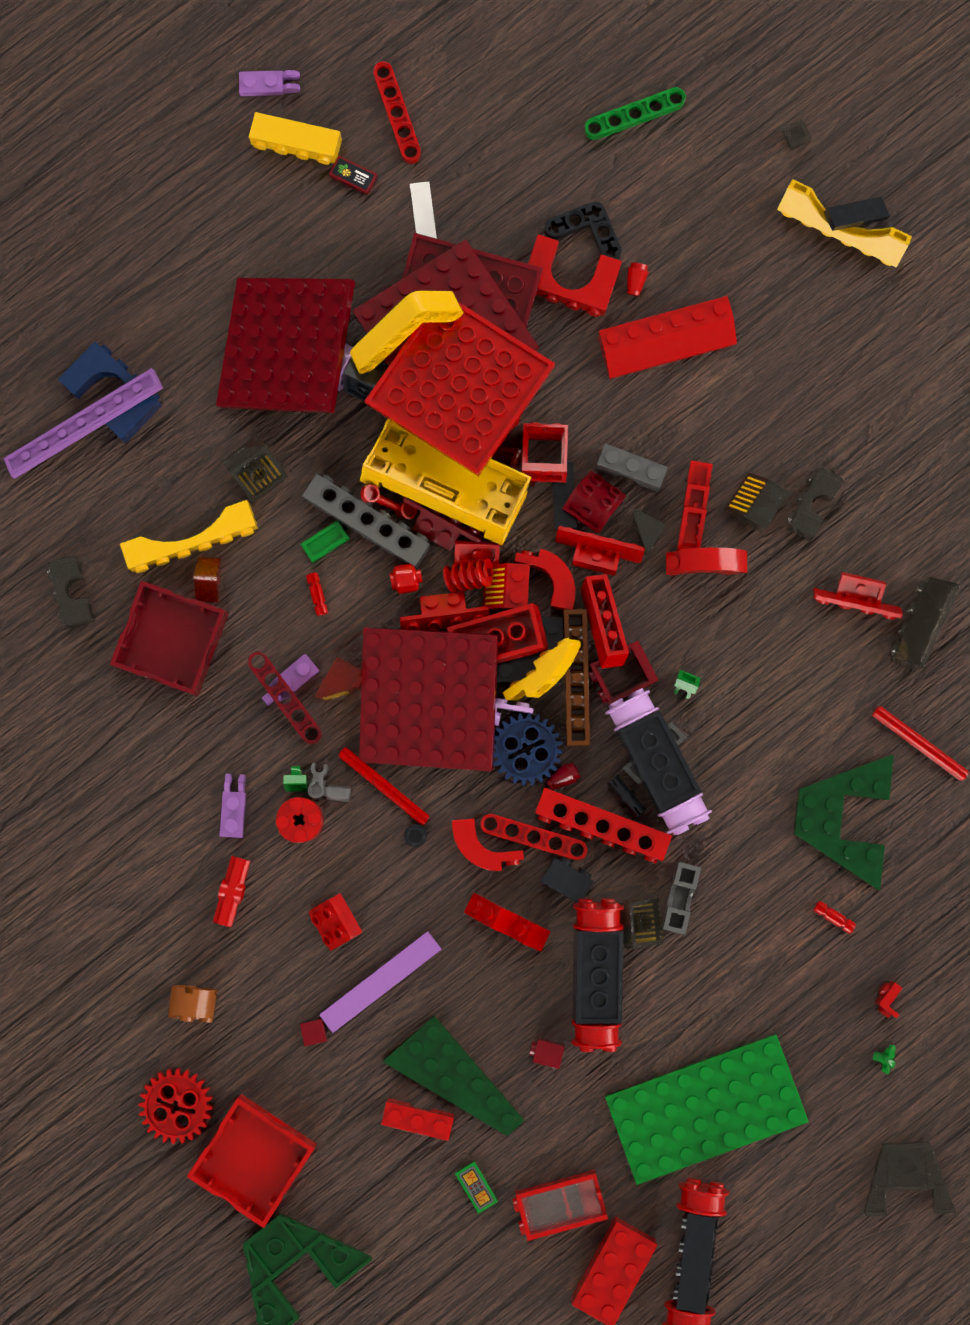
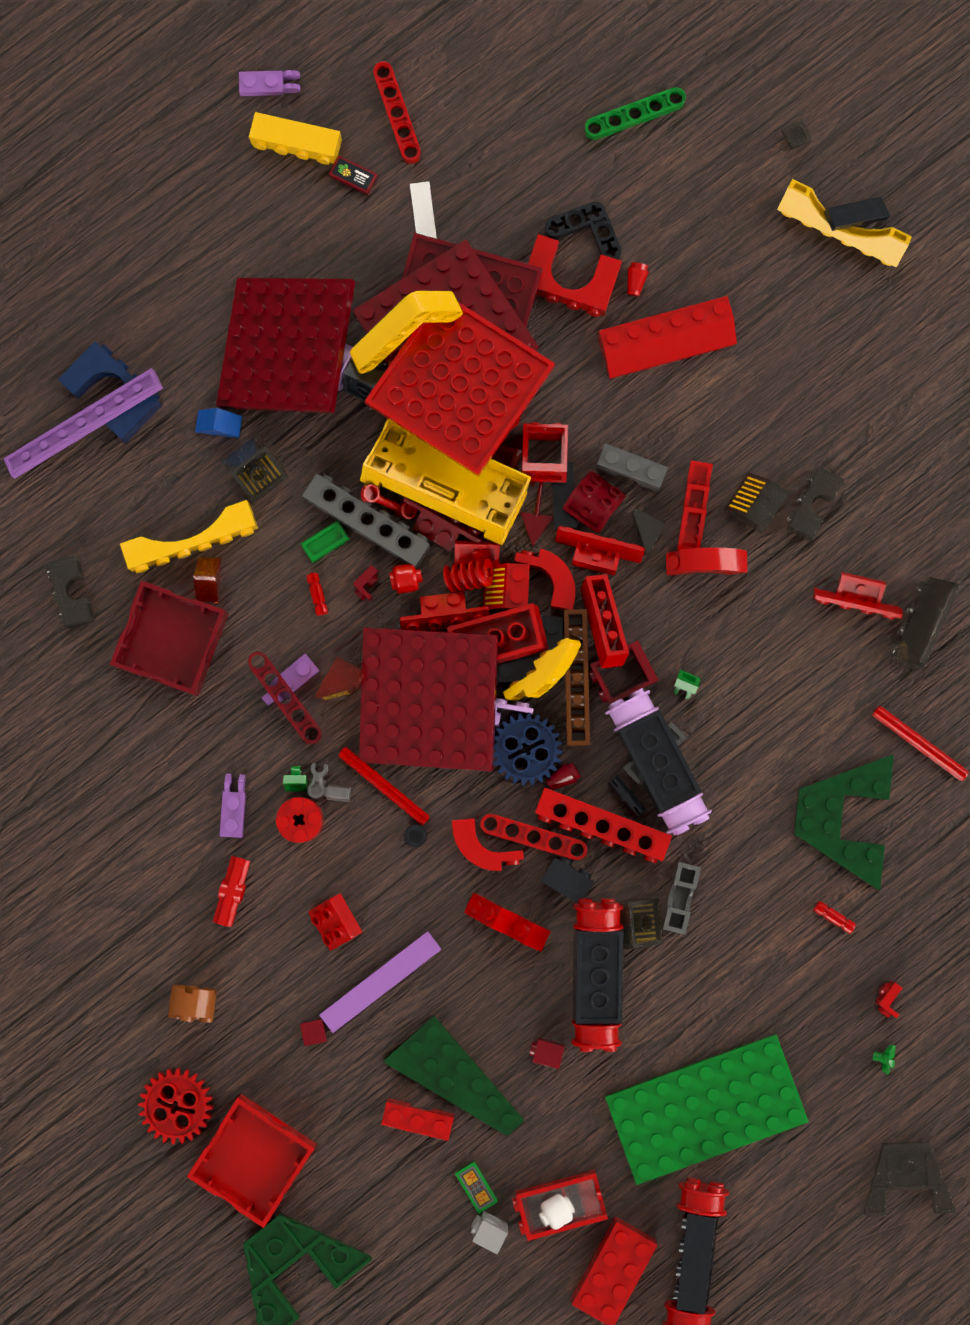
(218, 422): none -> blue slope
(367, 579): none -> dark red bracket
(489, 1231): none -> light grey brick
(536, 523): none -> dark red piece
(556, 1211): none -> white head

